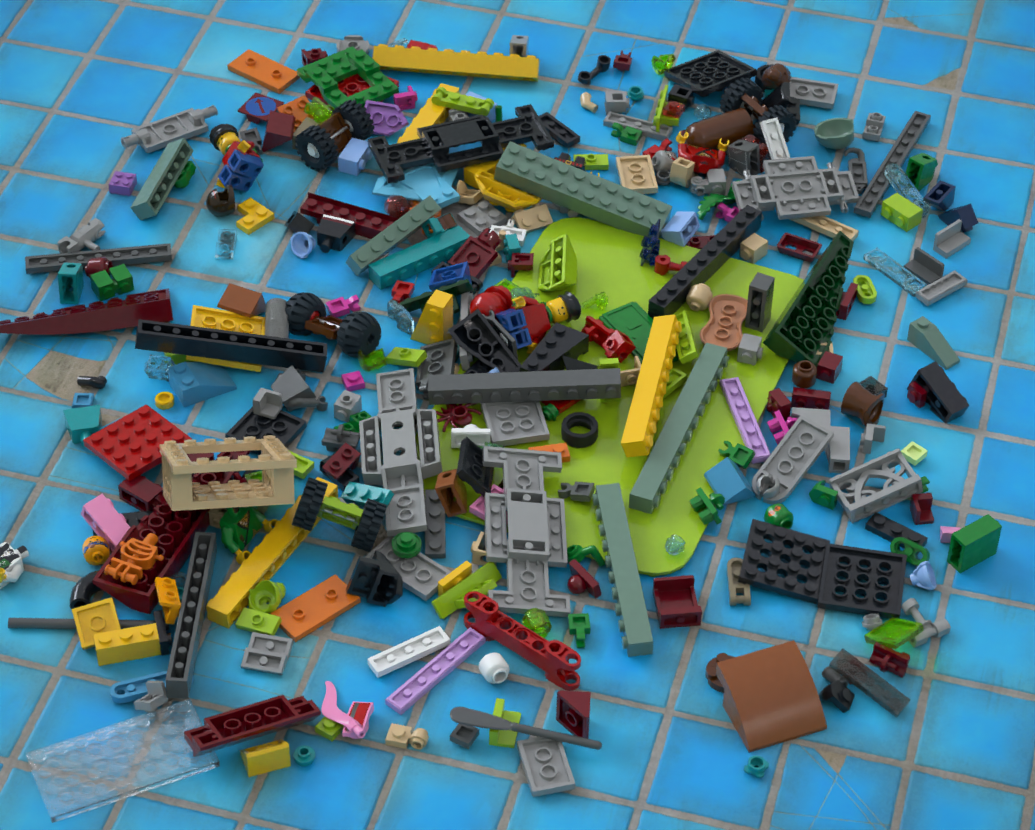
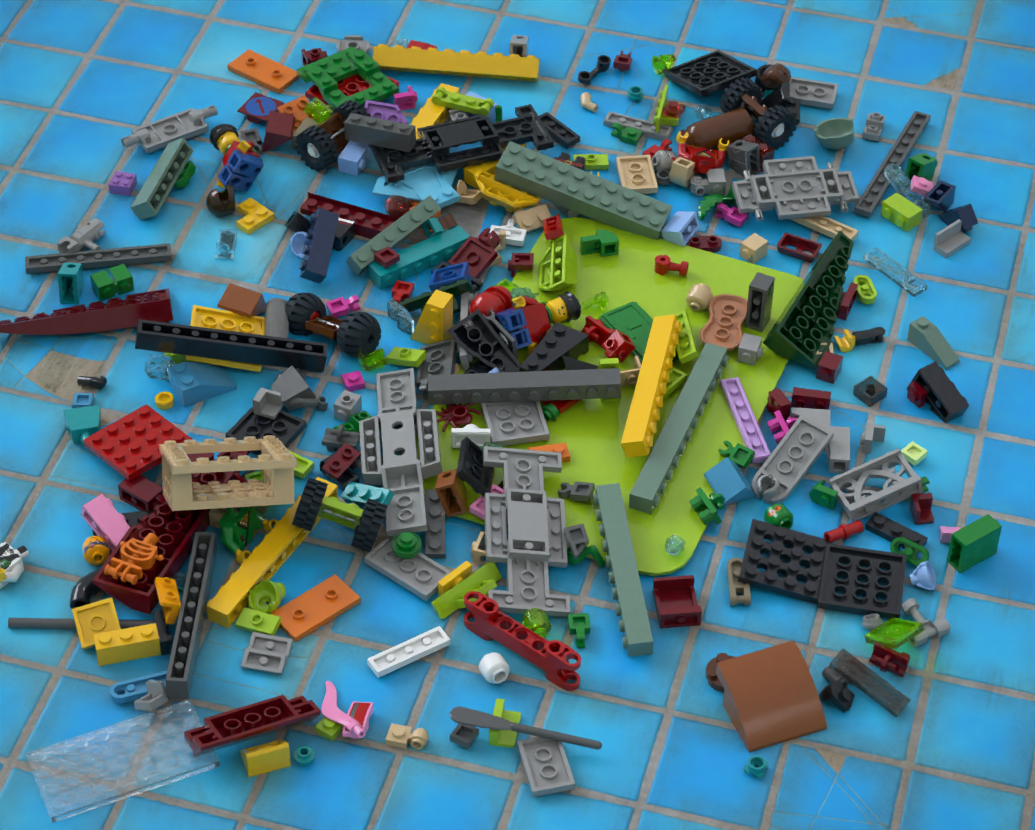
(98, 264): dark red head -> none
(319, 245): none -> dark blue brick
(376, 580): black piece -> none
(380, 132): none -> dark grey brick
(386, 257): none -> dark red plate
(435, 671): lavender tile -> none
(481, 216): light grey plate -> none
(511, 246): teal piece -> none
(553, 227): none -> red plate
(574, 711): slope -> none
(576, 539): none -> dark grey slope
(579, 440): black tyre -> none
(582, 580): dark red tile -> none
(603, 242): none -> green brick
(616, 102): light grey brick -> none
(651, 245): hinge -> none
(681, 95): black brick -> none
(705, 262): black brick -> none
(774, 139): white plate -> none
(804, 374): reddish brown head -> none
(844, 531): none -> red pin
(858, 169): dark grey plate -> none
(859, 337): none -> piece
(862, 404): reddish brown hat -> none
(920, 185): none -> bright pink bracket
(925, 267): dark grey panel -> none
(941, 288): light grey plate -> none

